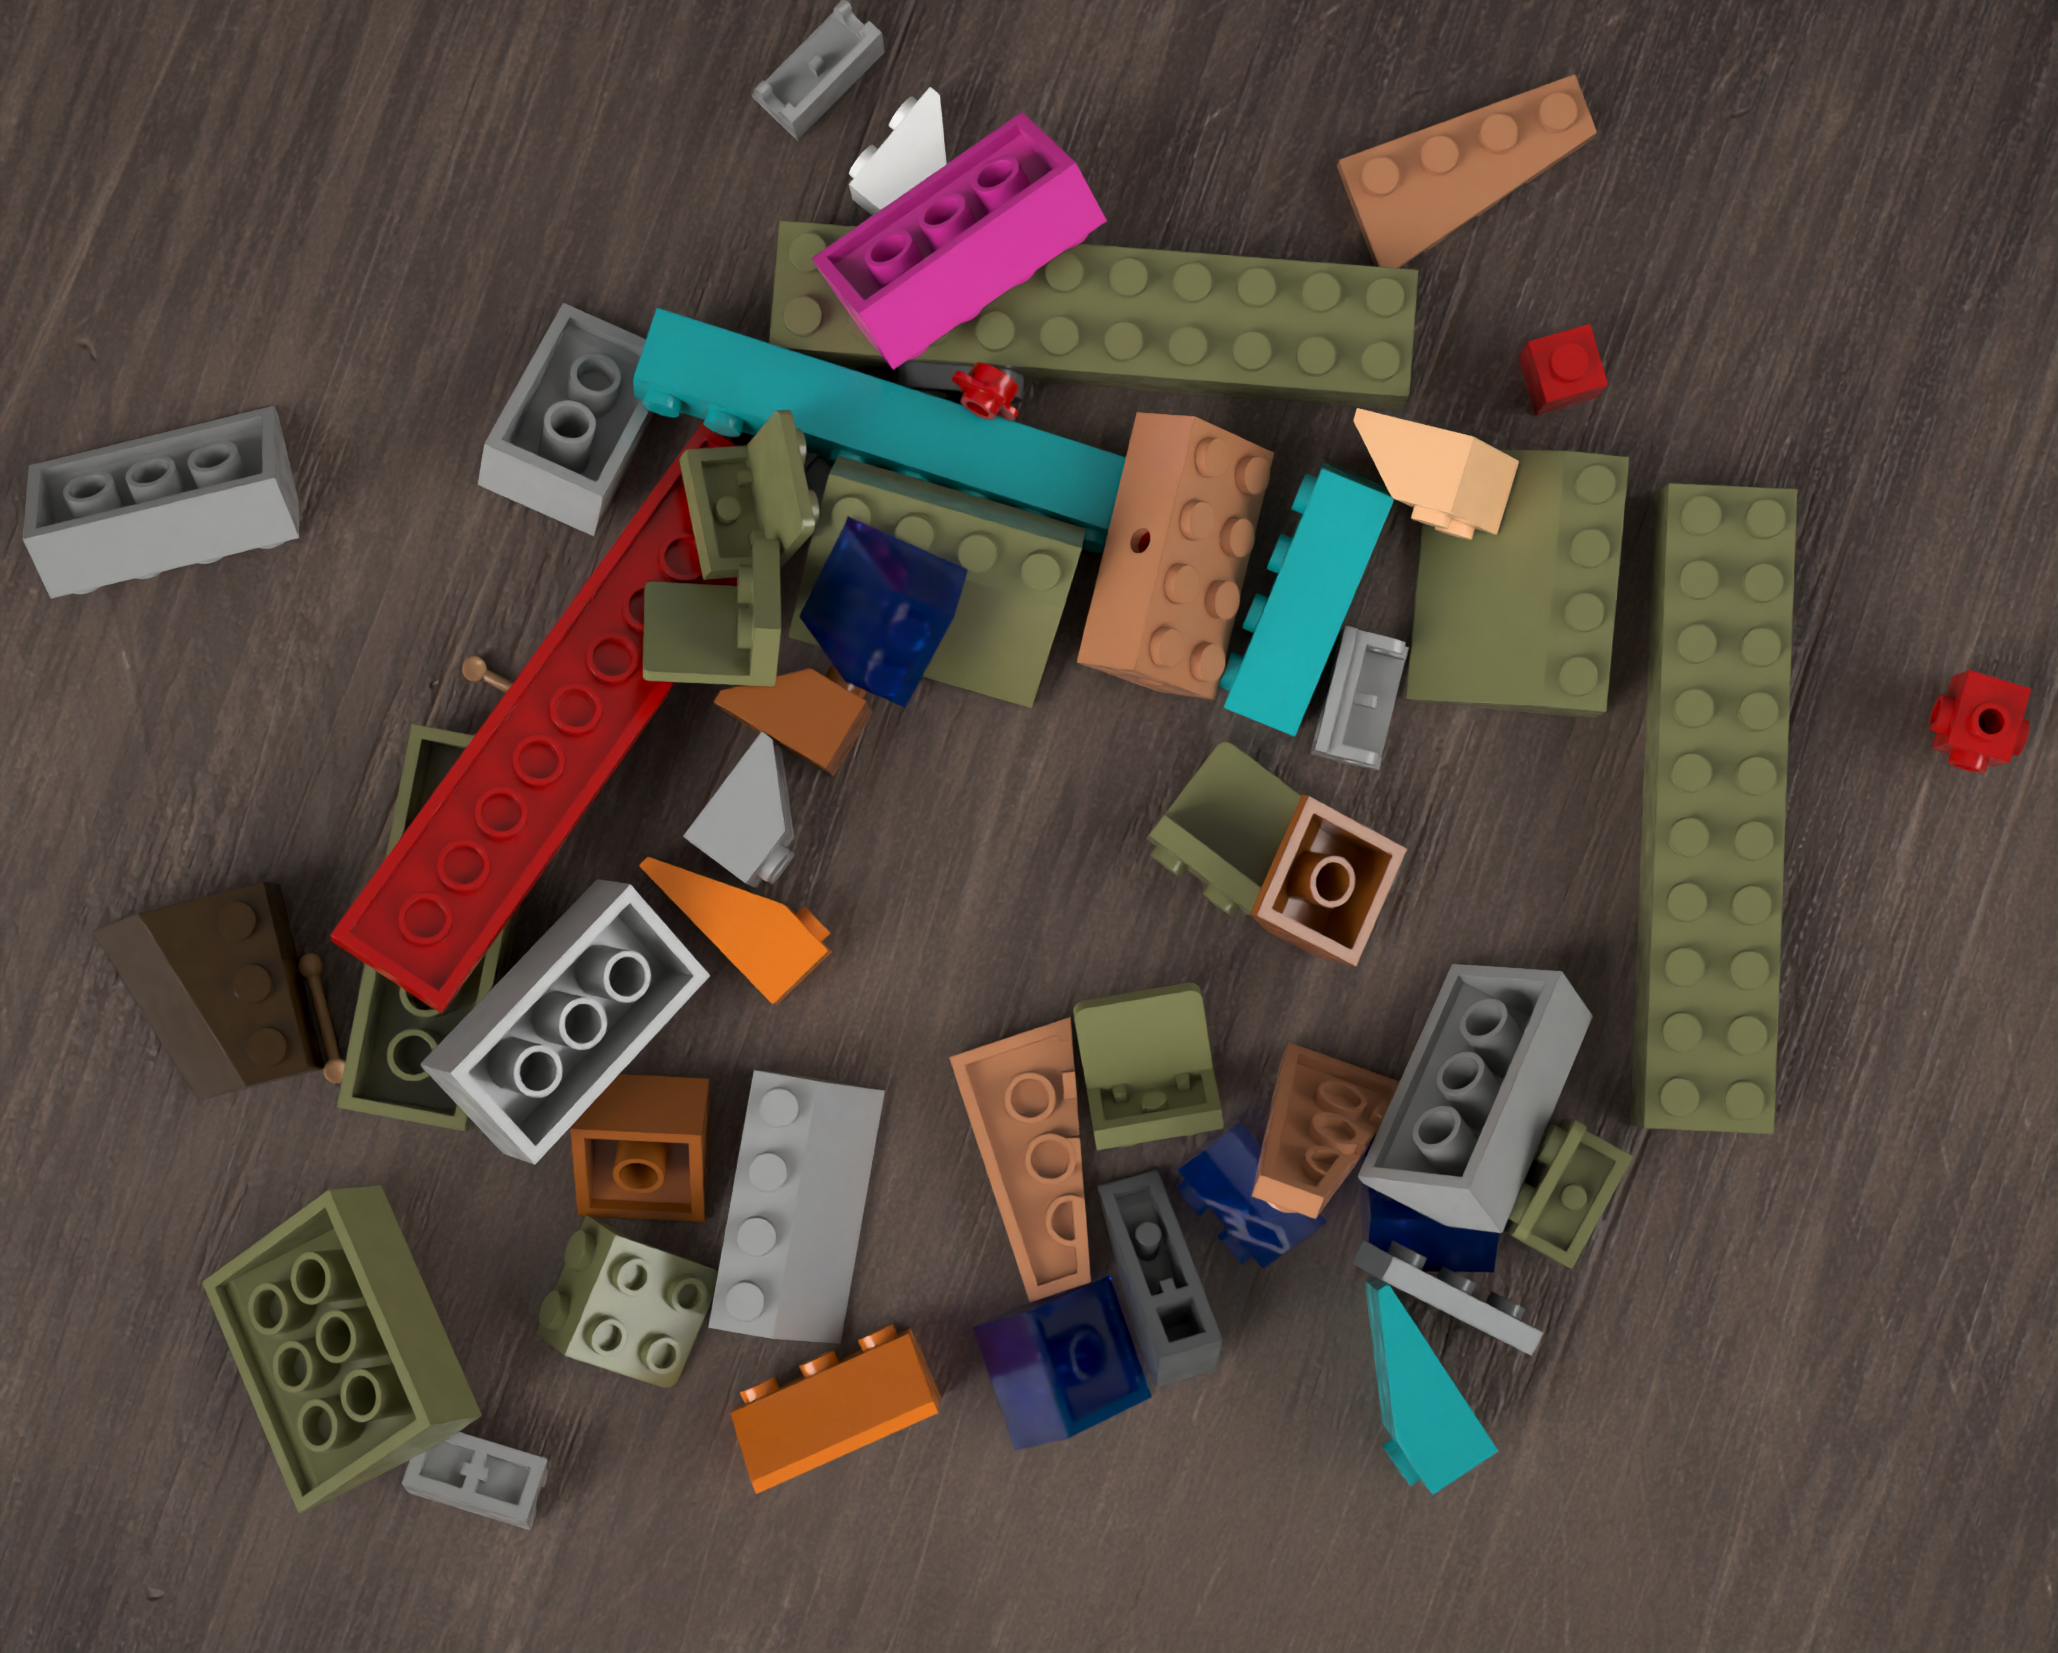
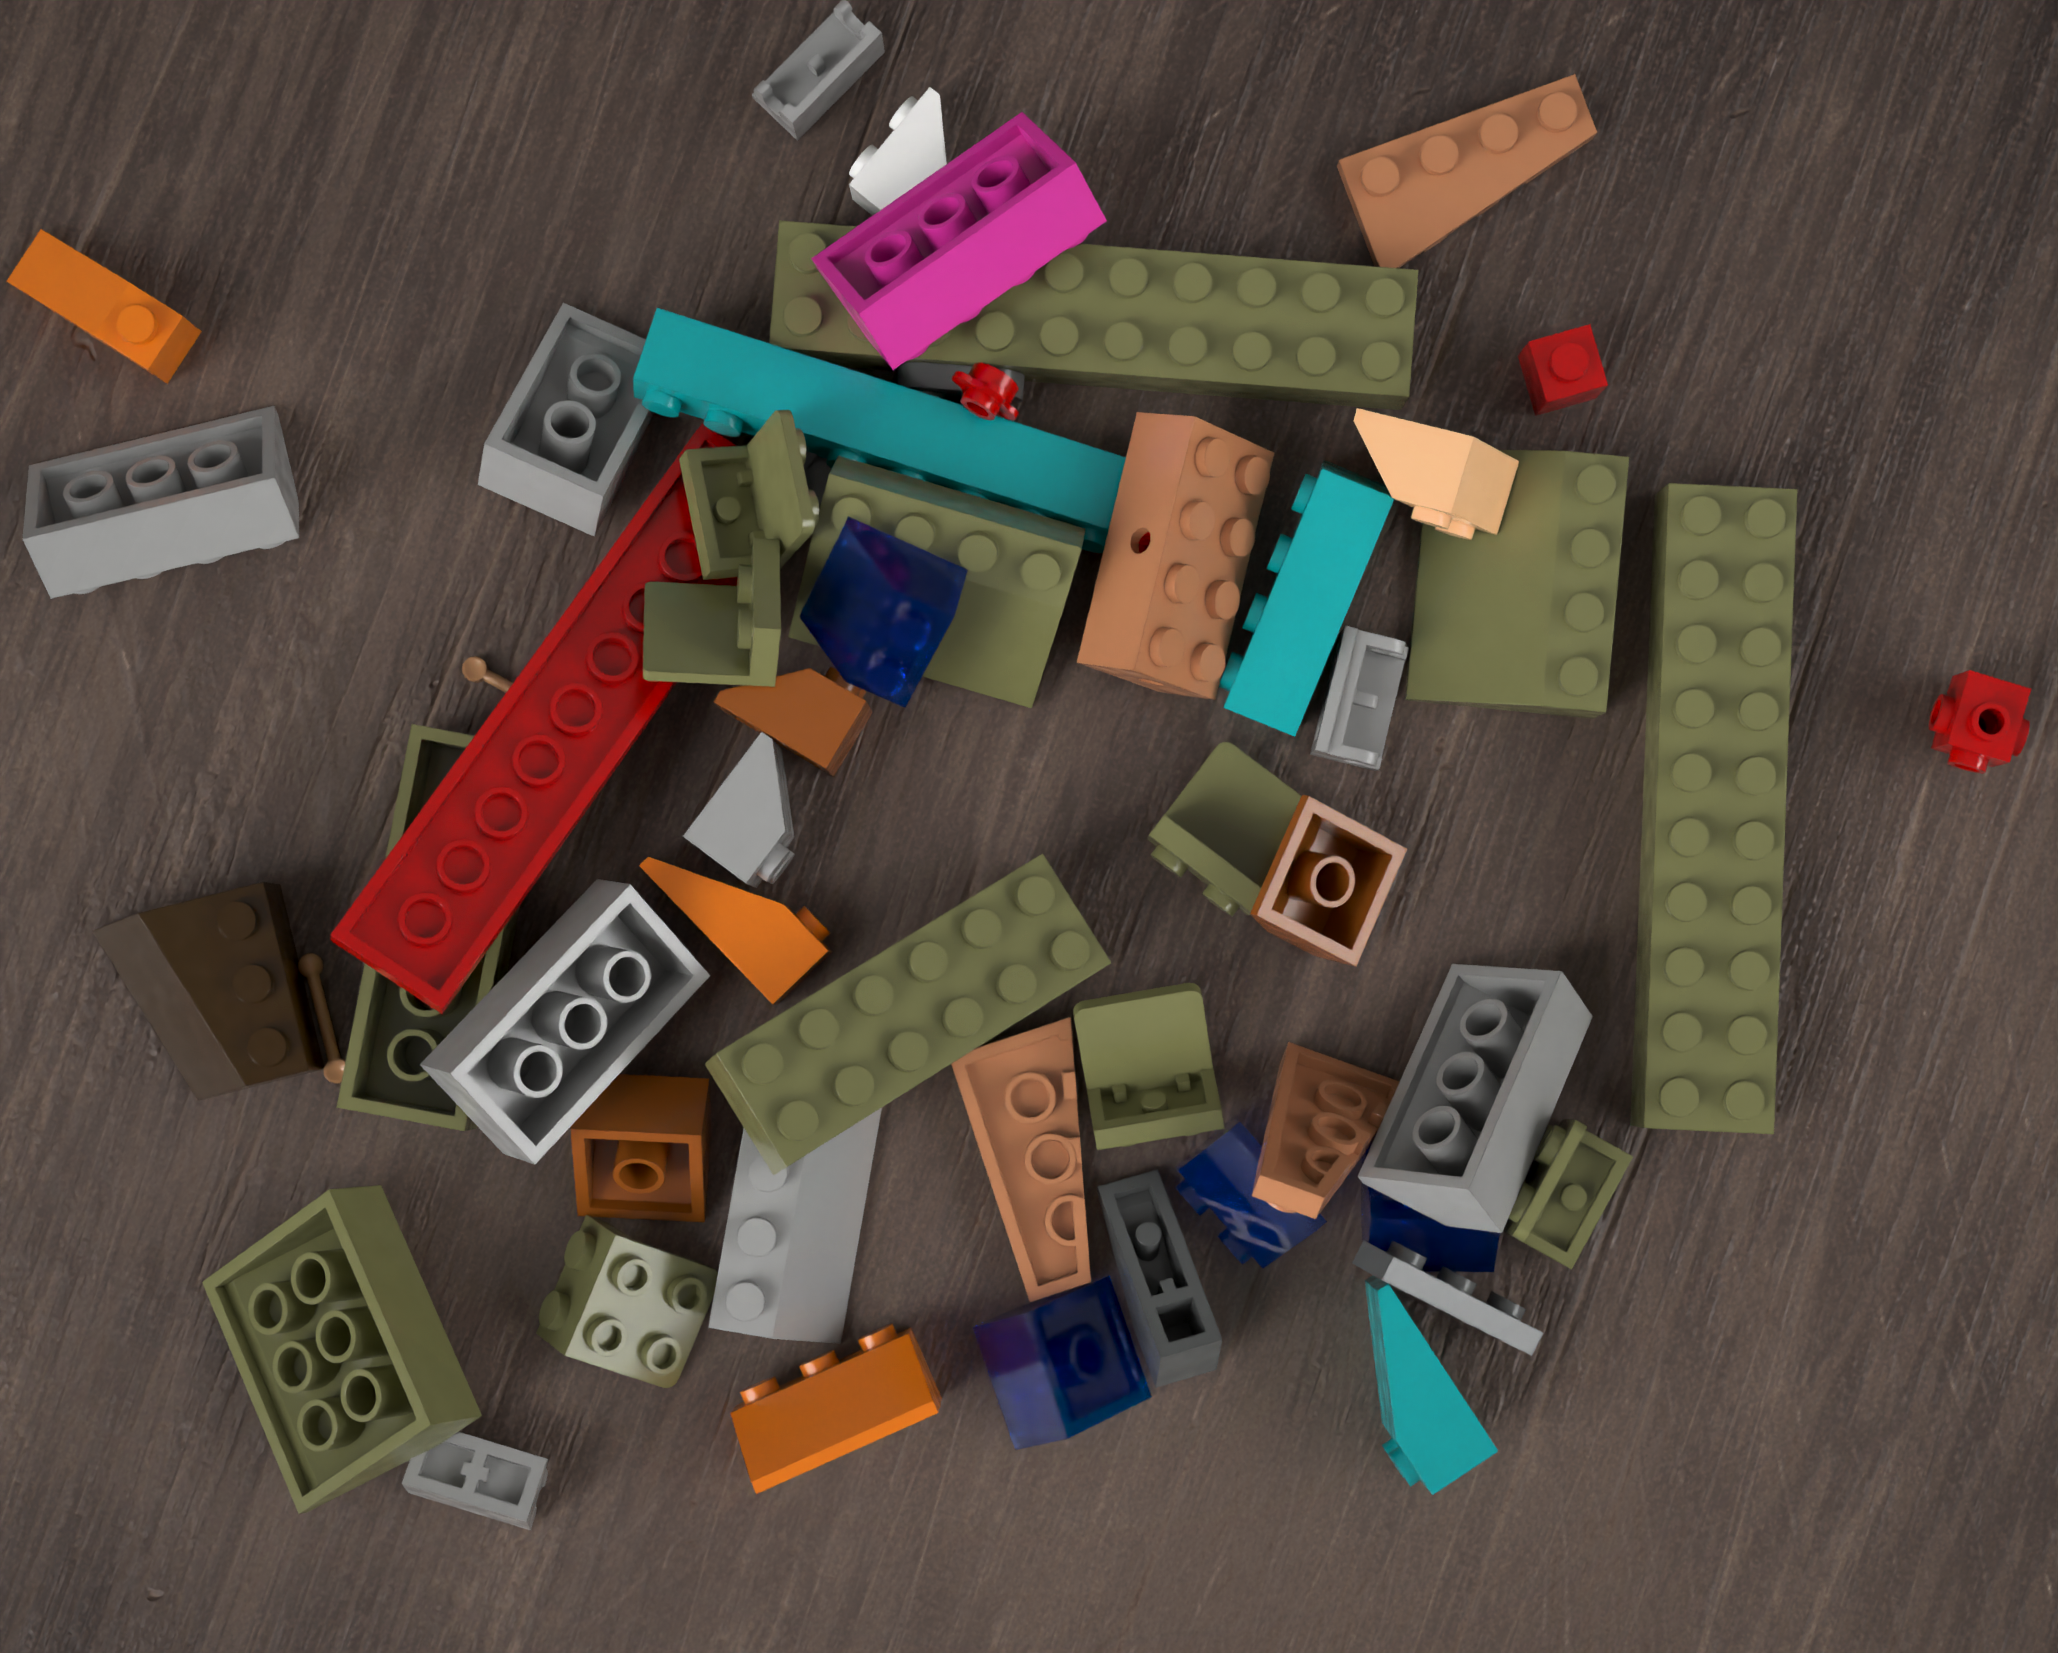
(104, 305): none -> orange slope
(906, 1013): none -> olive brick

